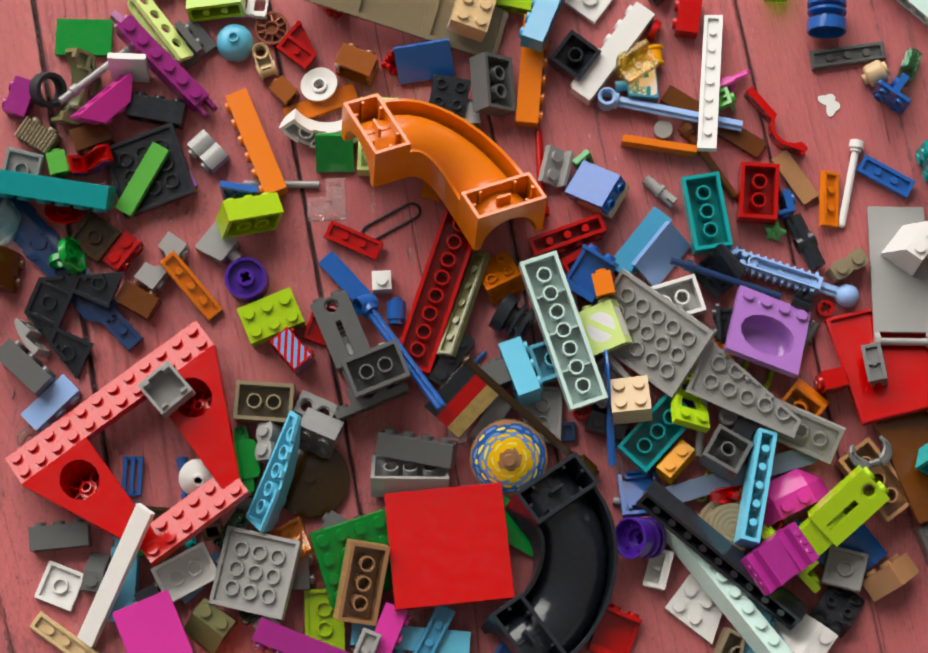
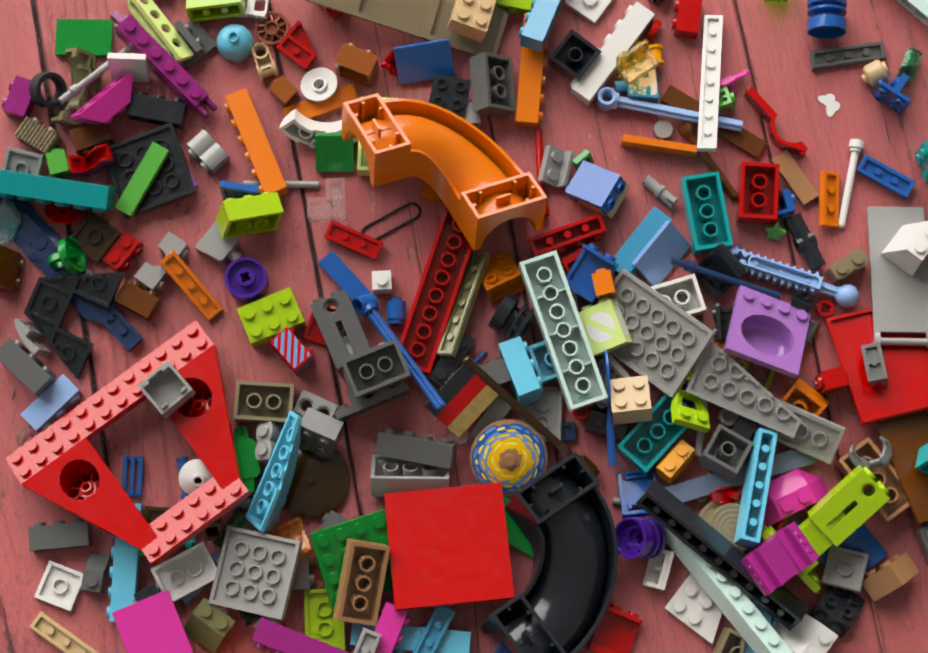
(116, 575): white tile -> none

